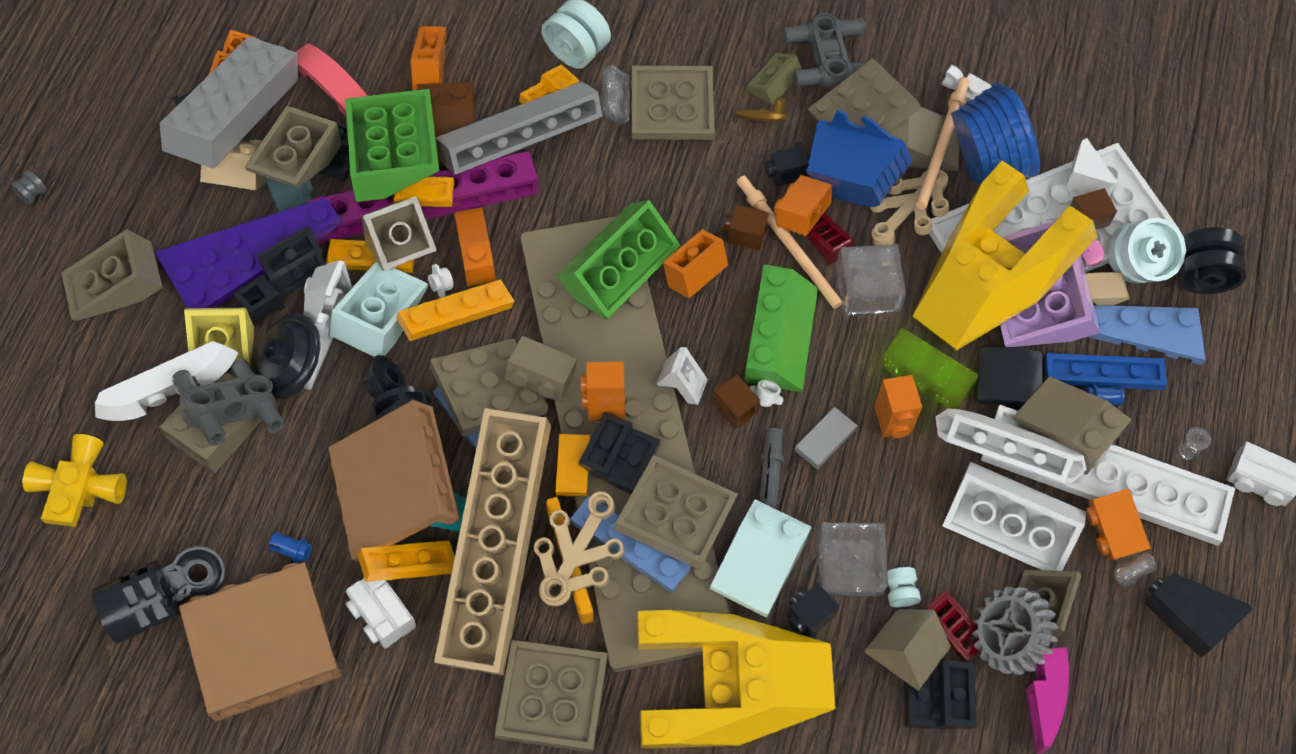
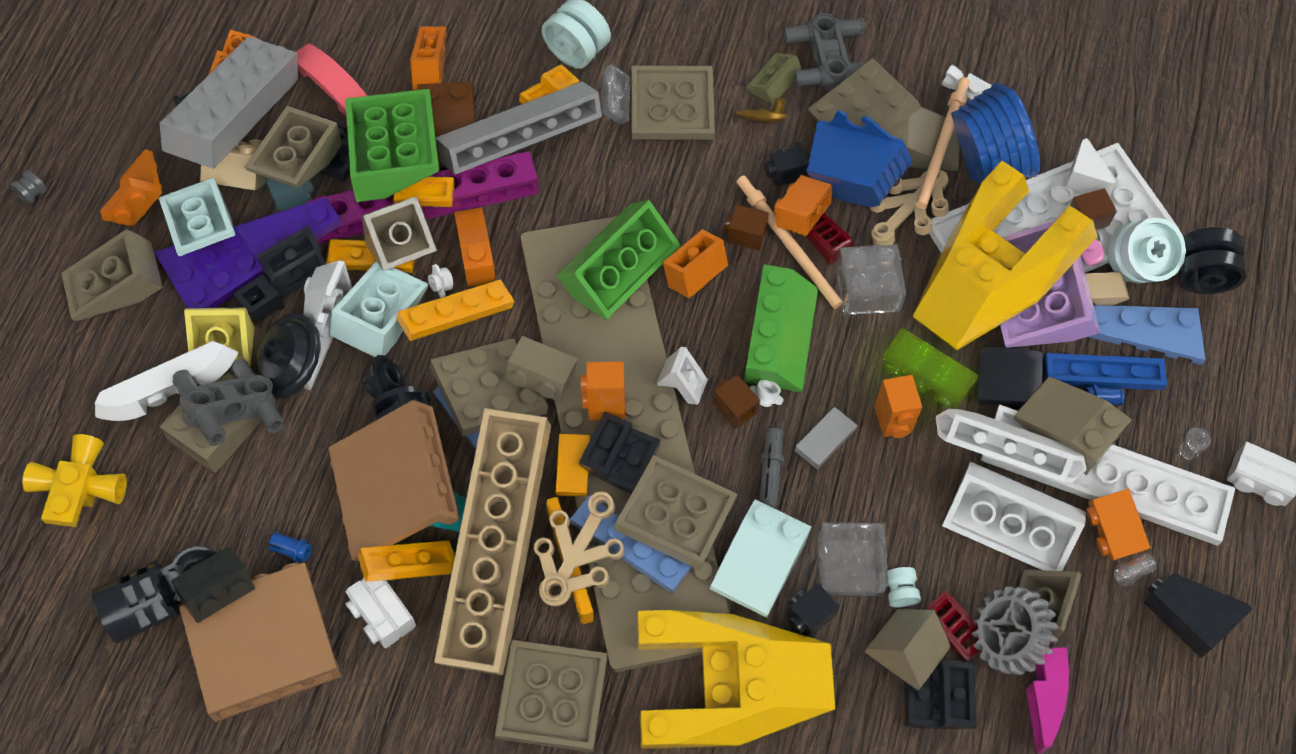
(136, 193): none -> orange bracket
(197, 216): none -> light aqua slope
(213, 584): none -> pearl dark grey brick

